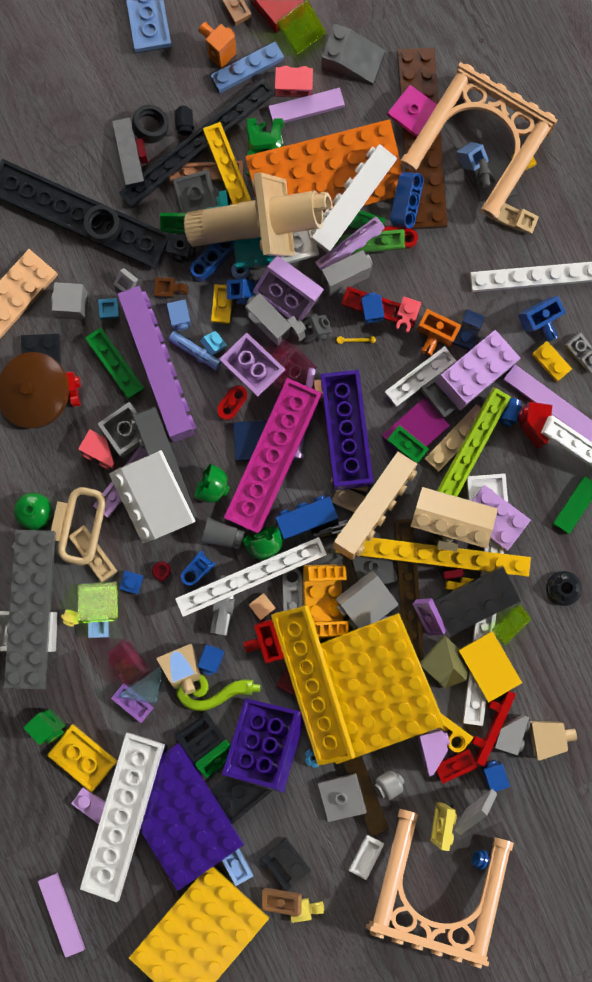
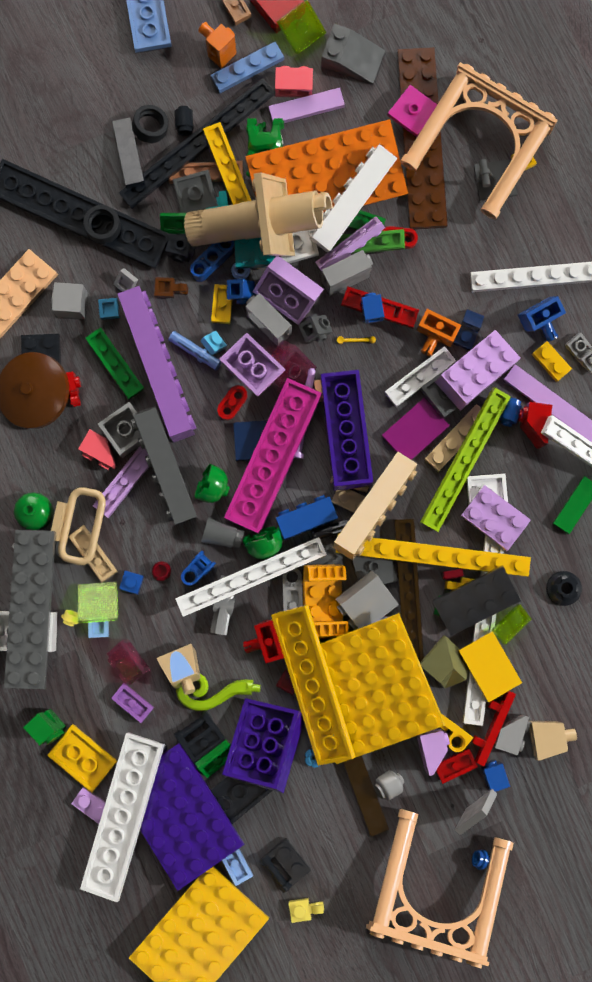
(61, 915): lavender tile -> none
(141, 151): dark red tile -> none
(146, 689): clear light blue tile -> none
(152, 497): white slope -> none
(179, 315): medium blue brick -> none
(211, 659): blue brick -> none
(262, 606): light nougat tile -> none
(281, 902): medium nougat plate -> none
(297, 328): light grey plate -> none
(342, 797): light grey plate -> none
(366, 857): white tile -> none
(406, 199): blue beam -> none
(407, 444): green plate -> none
(408, 311): coral plate -> none
(429, 617): medium lavender plate -> none
(442, 826): light yellow plate -> none
(445, 543): dark tan plate -> none
(454, 517): tan slope -> none
(470, 155): medium blue brick -> none
(517, 219): tan slope -> none

